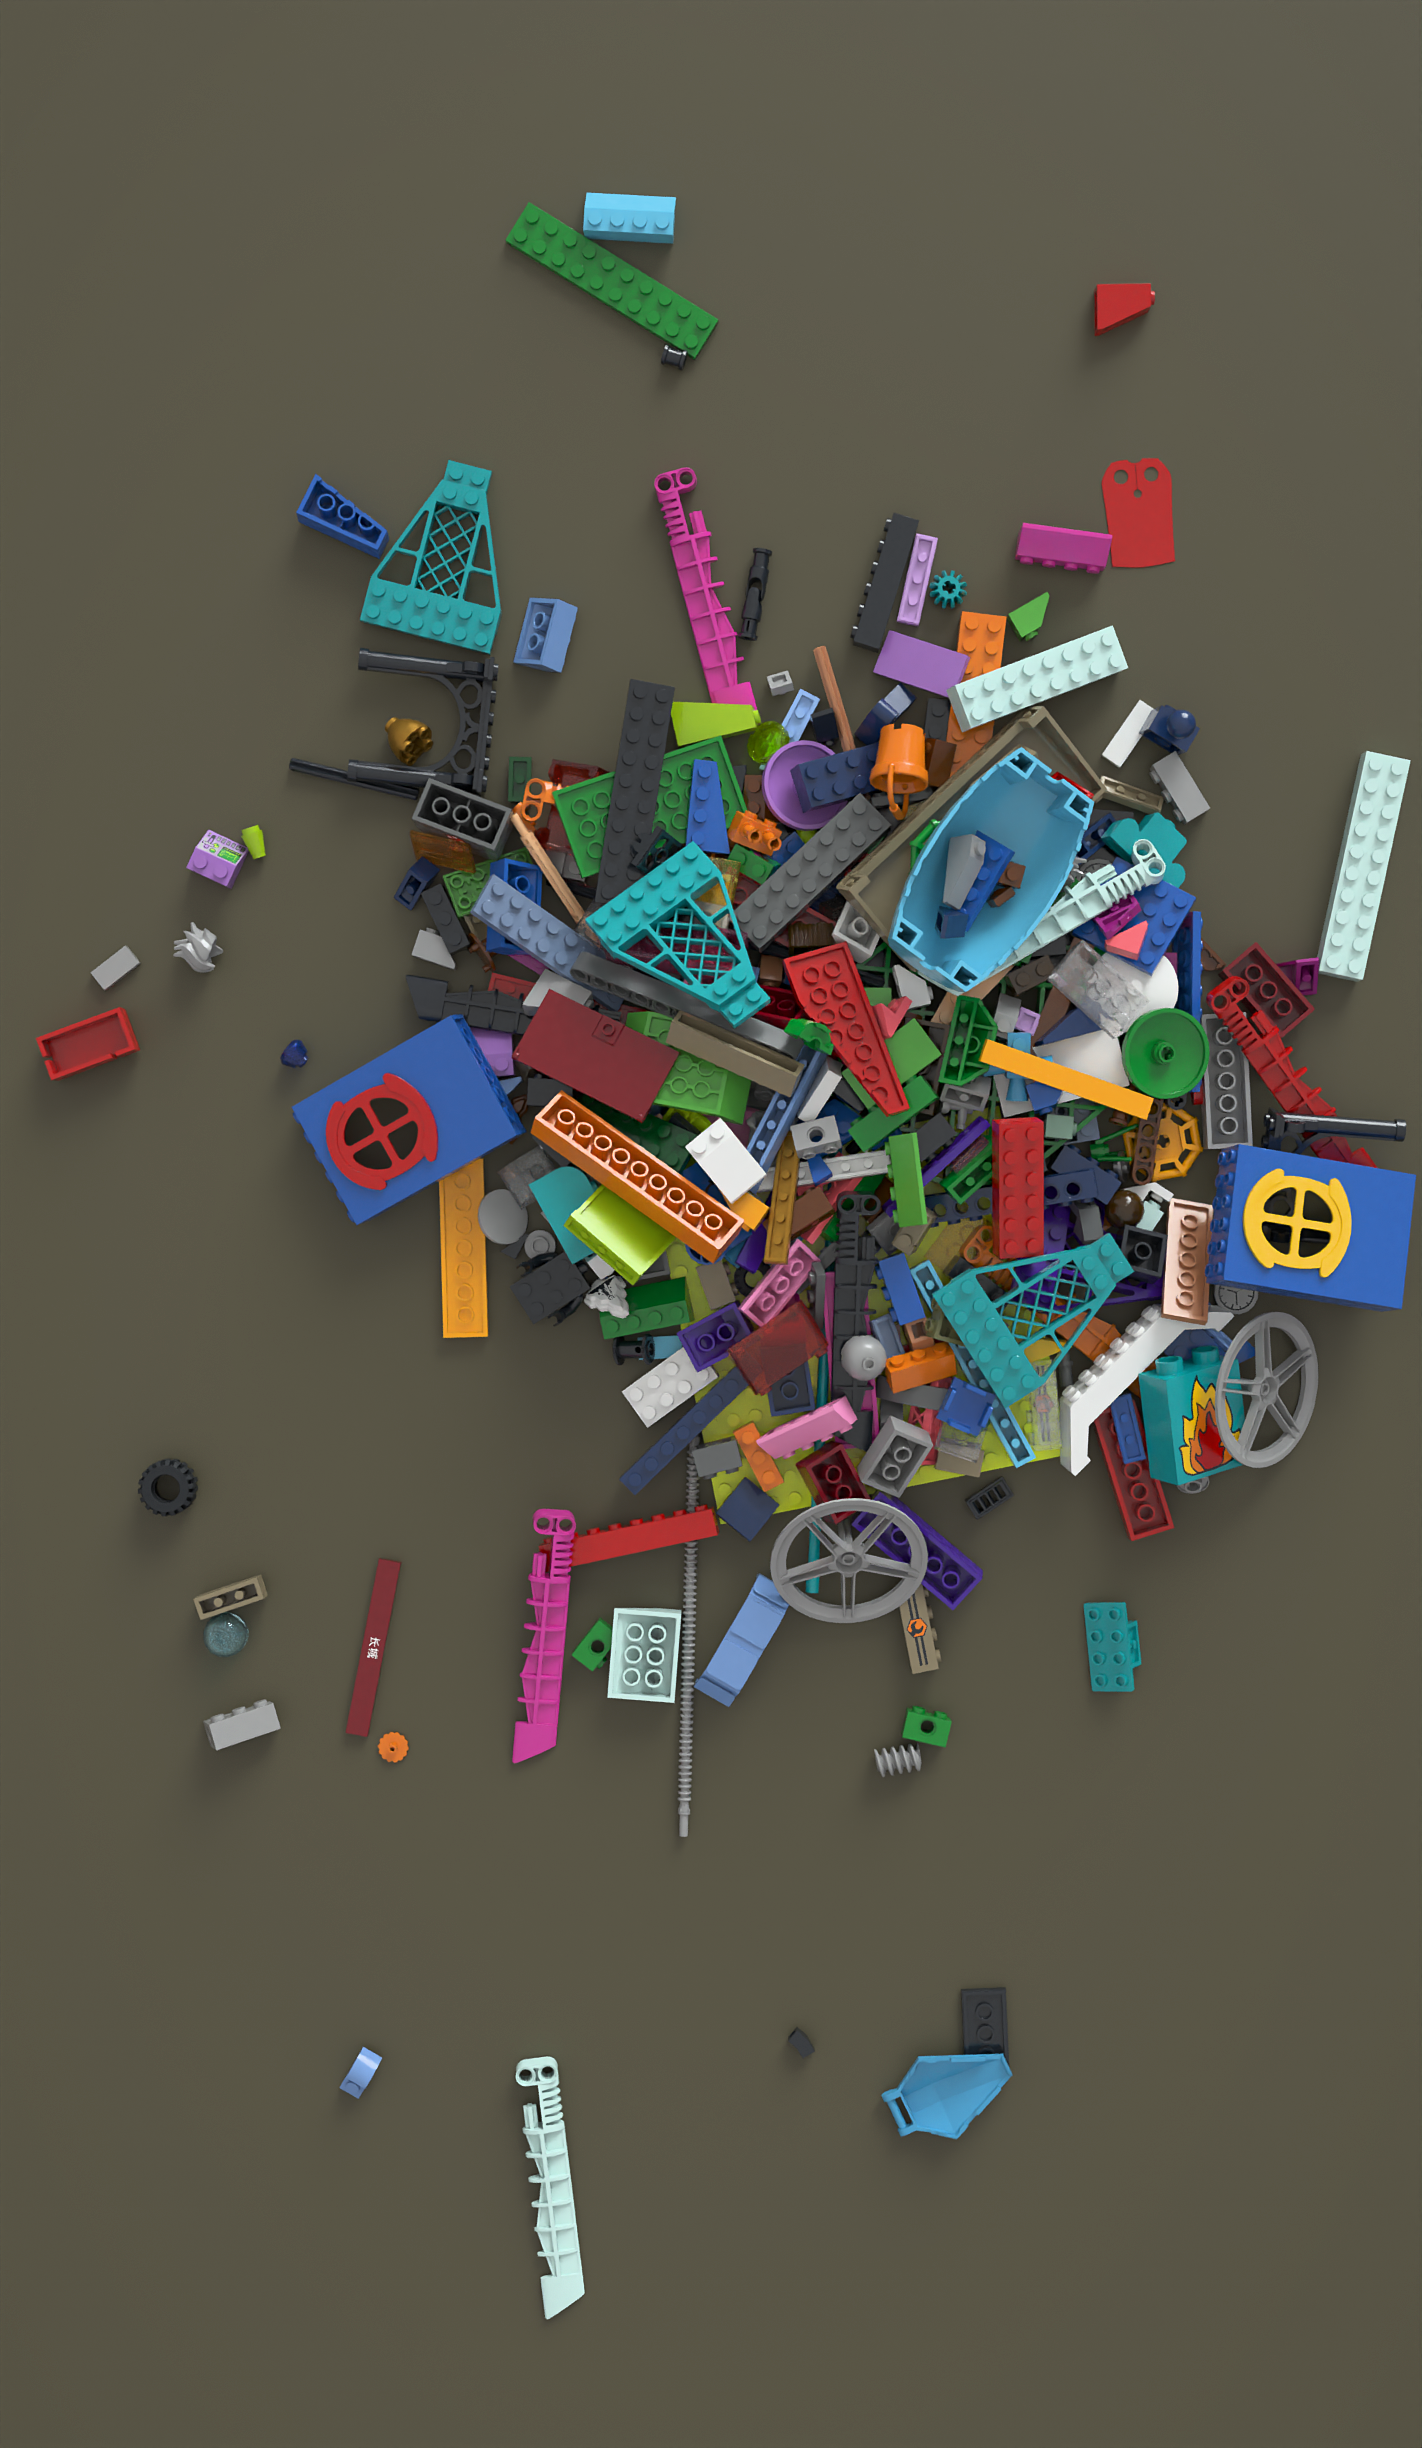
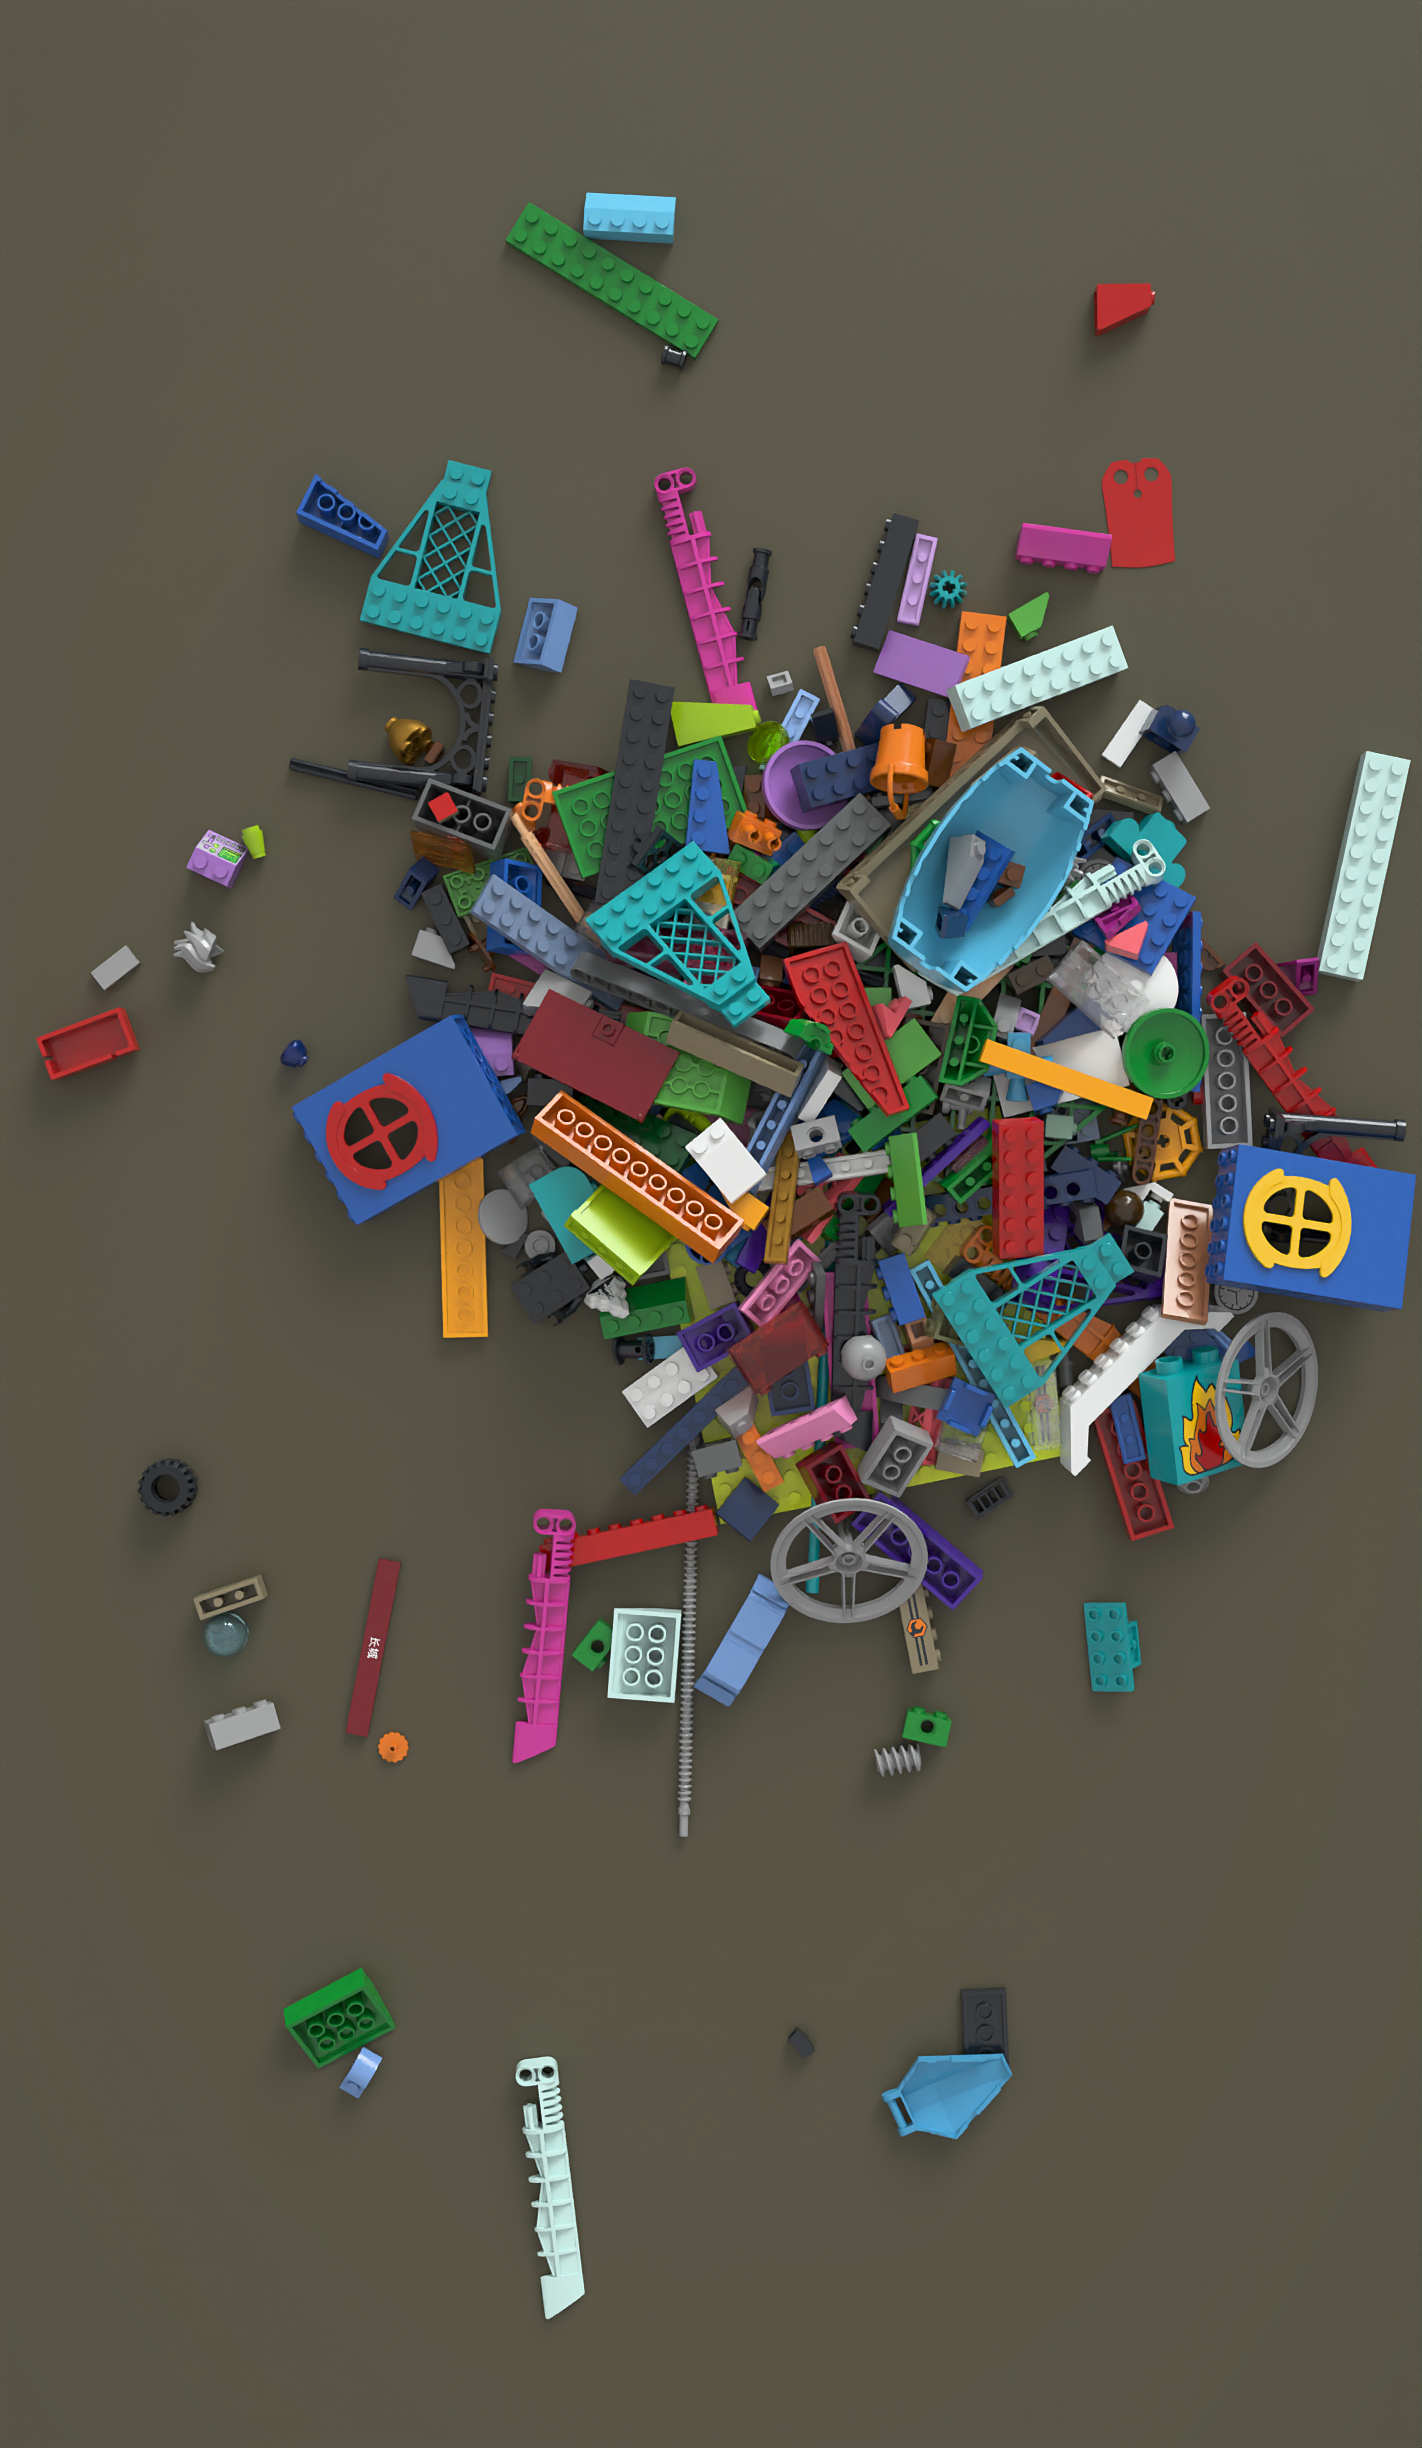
(338, 2018): none -> green slope
(434, 753): none -> reddish brown tile
(443, 807): none -> red tile
(738, 1413): none -> light grey slope

